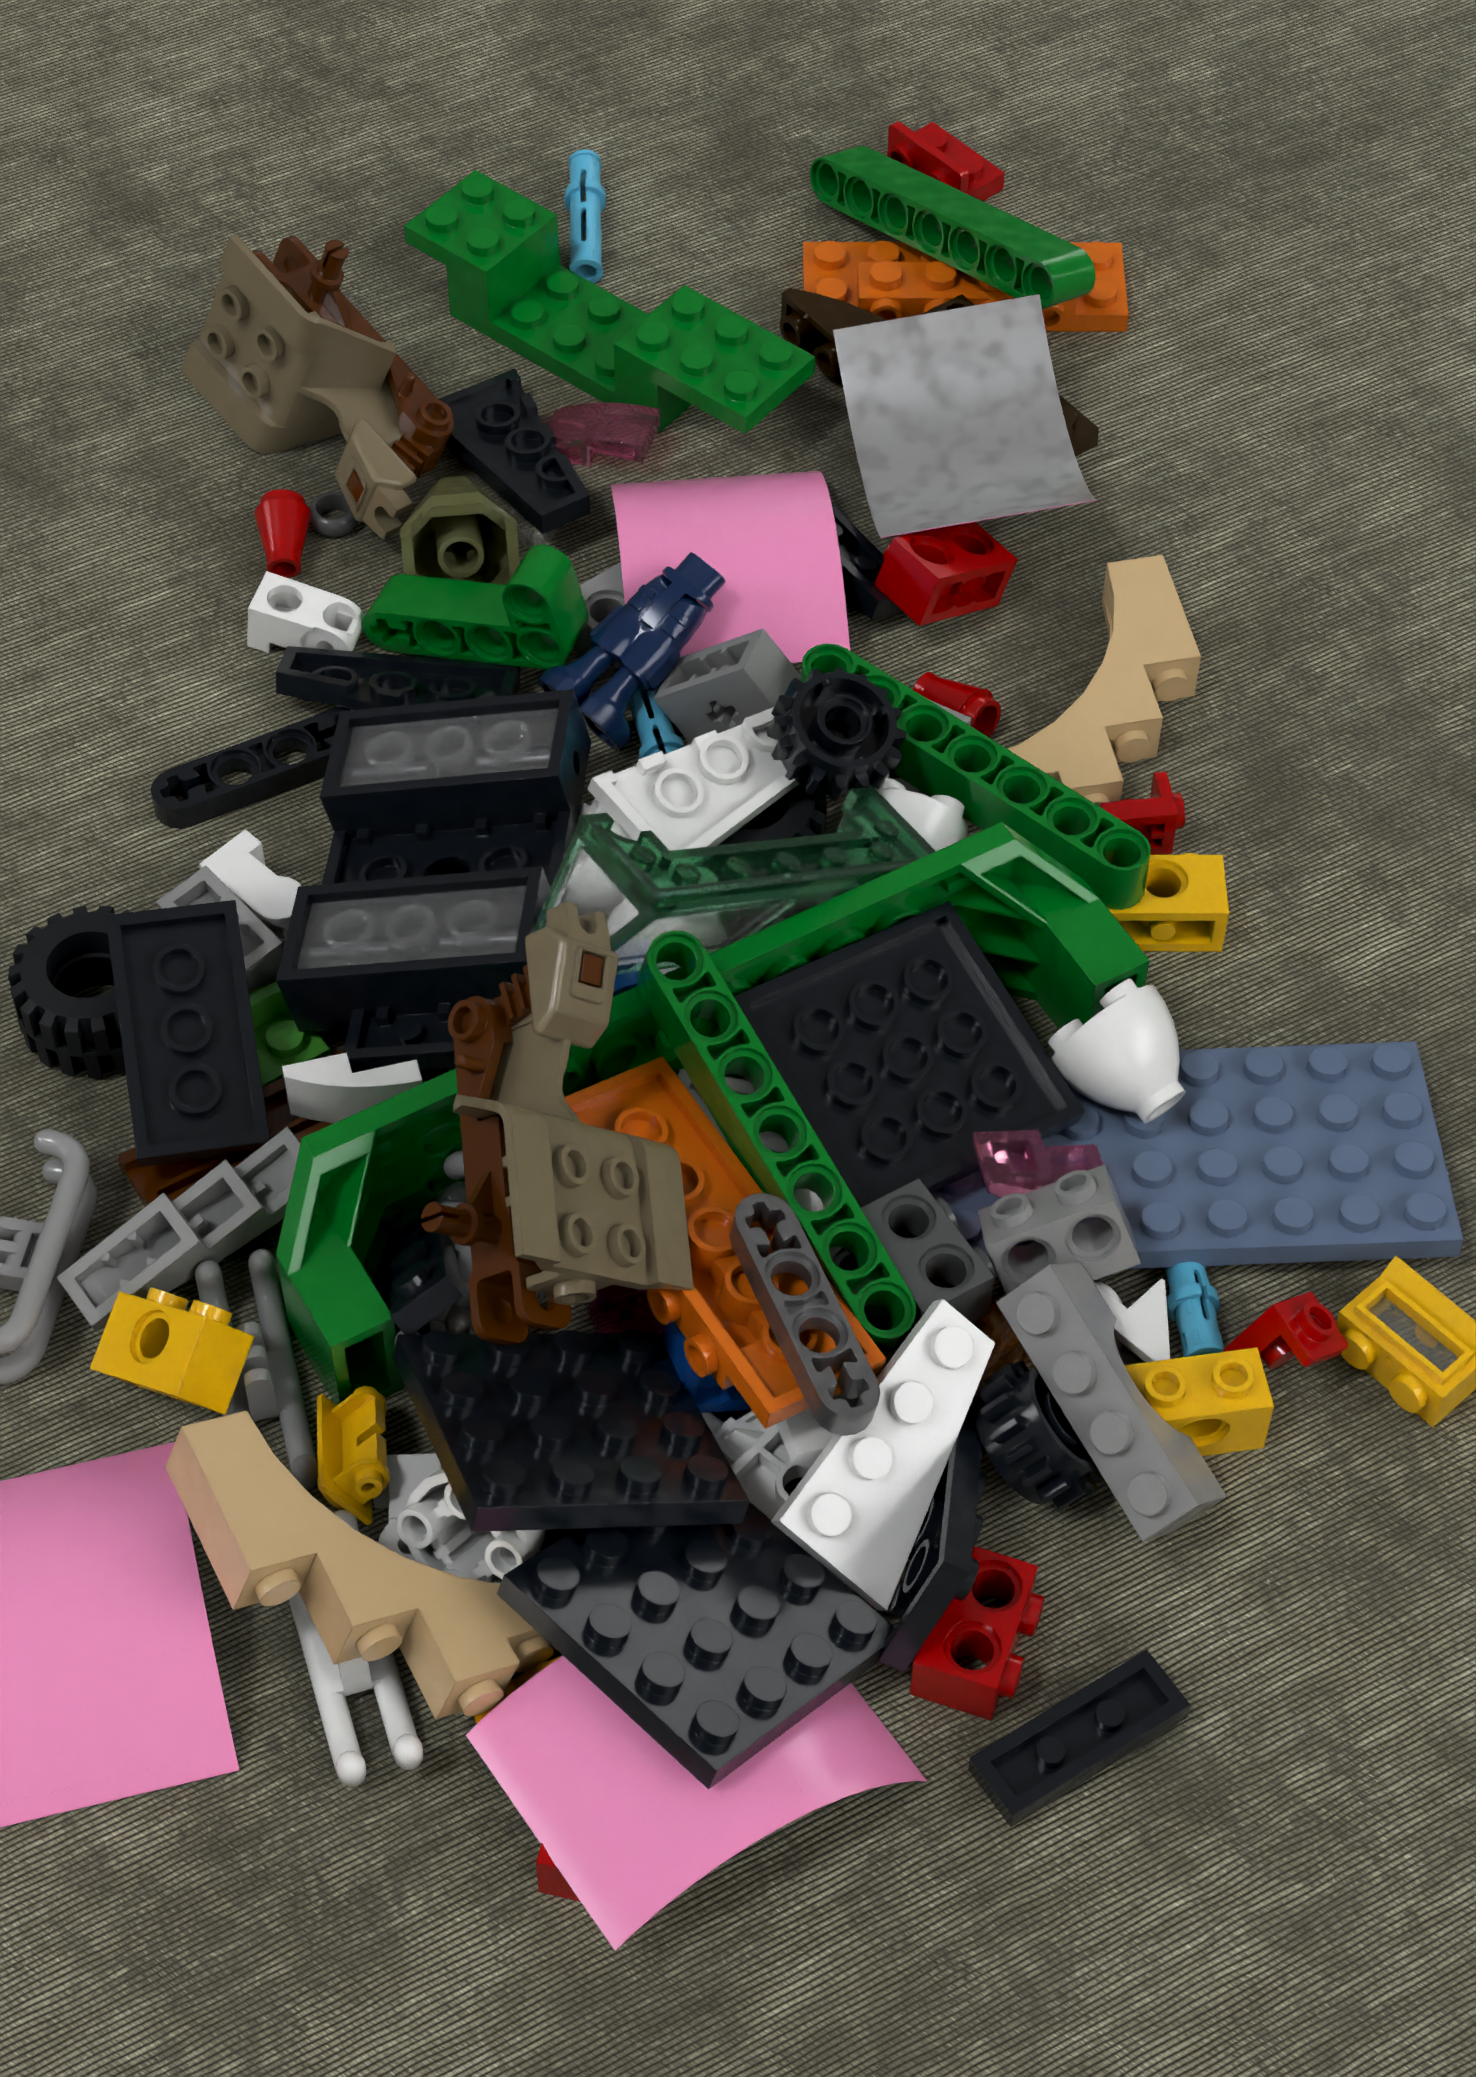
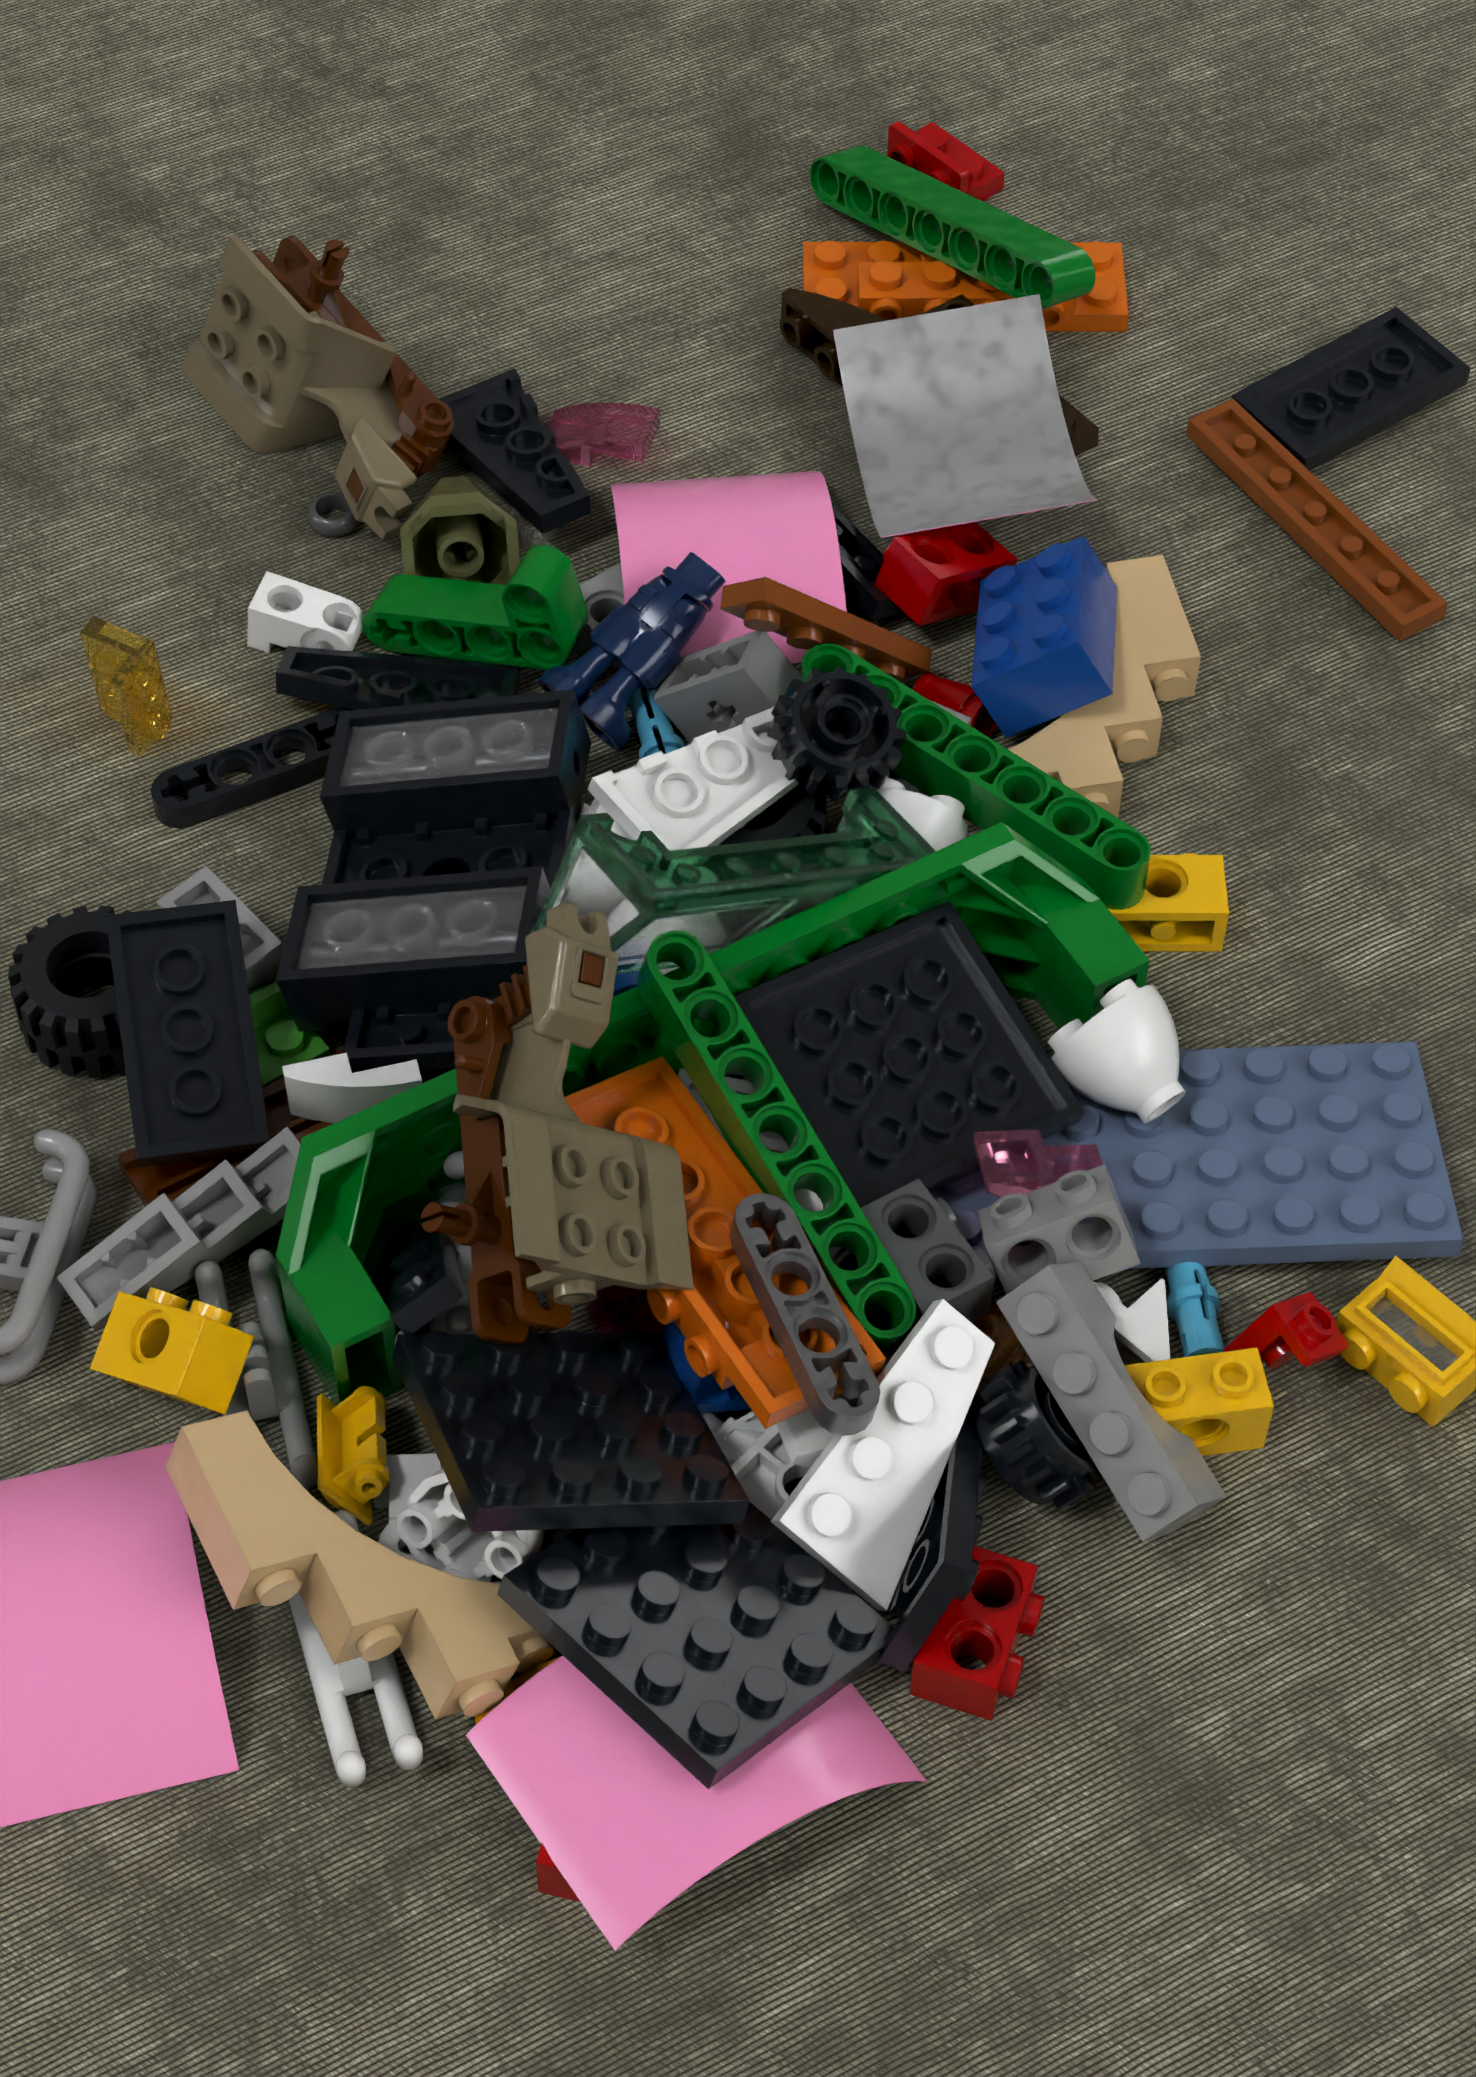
(128, 682): none -> clear yellow bracket
(243, 870): white leg -> none
(283, 529): red cone -> none
(514, 290): green bracket -> none
(585, 178): medium azure pin -> none
(811, 622): none -> dark orange plate
(1045, 636): none -> blue brick
(1078, 1737): black plate -> none
(1154, 816): red bracket -> none
(1317, 520): none -> dark orange plate
(1353, 387): none -> black plate

